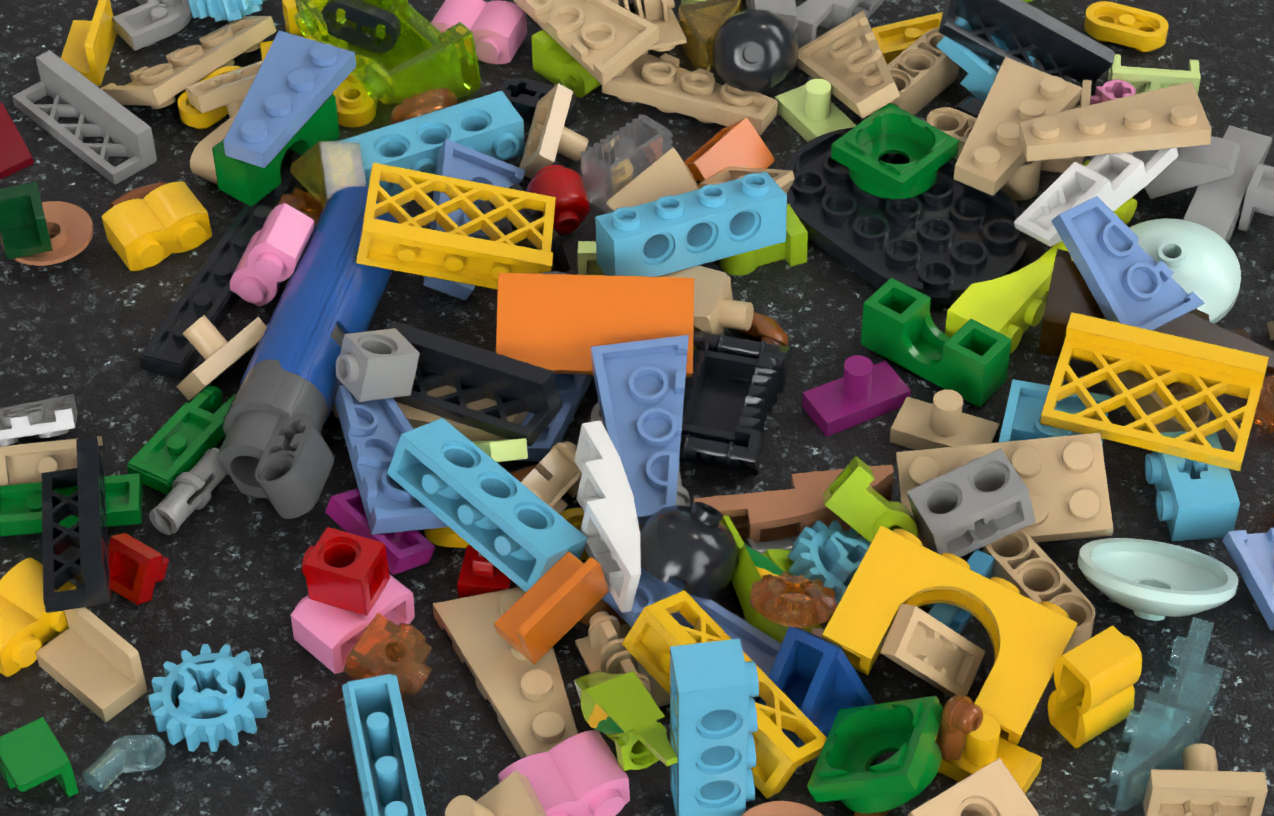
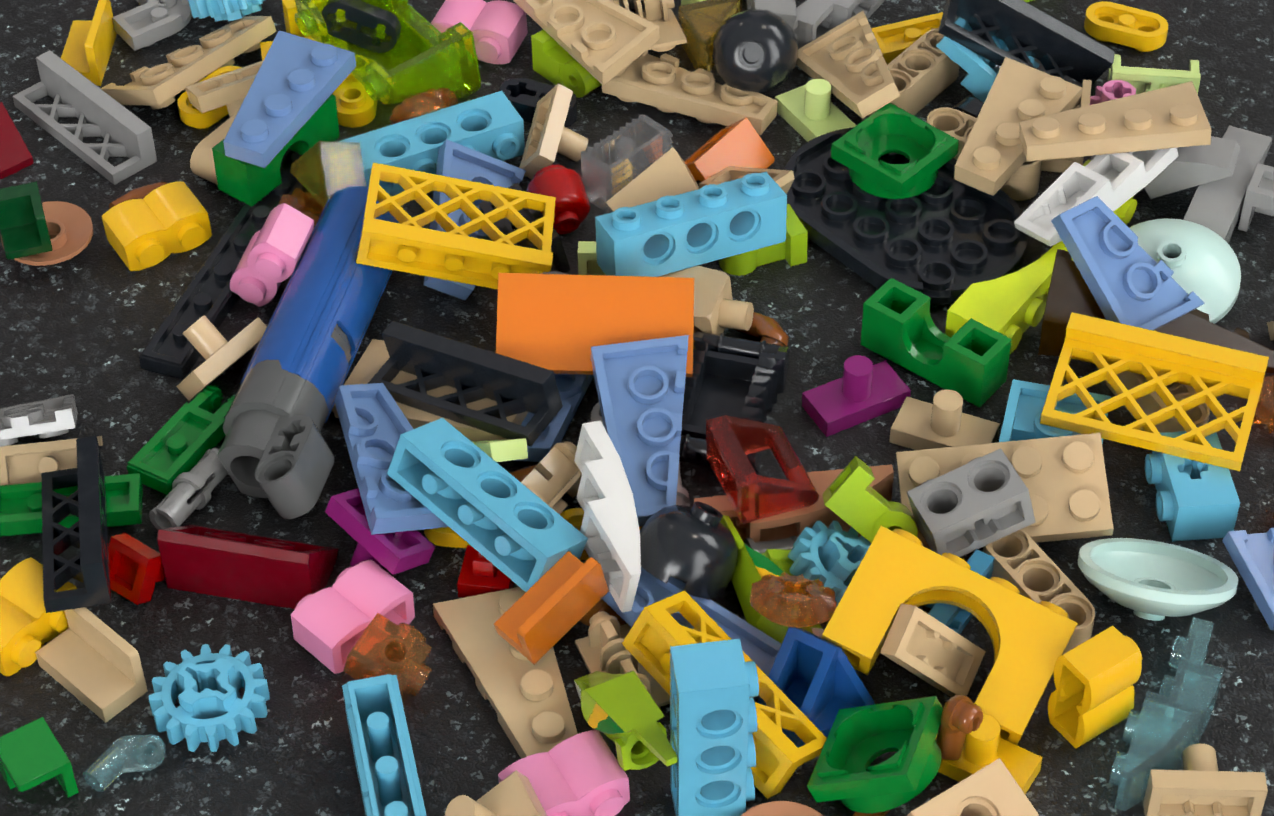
(243, 565): none -> dark red slope
(346, 571): red brick -> none
(377, 364): light grey brick -> none
(750, 494): none -> clear red tile

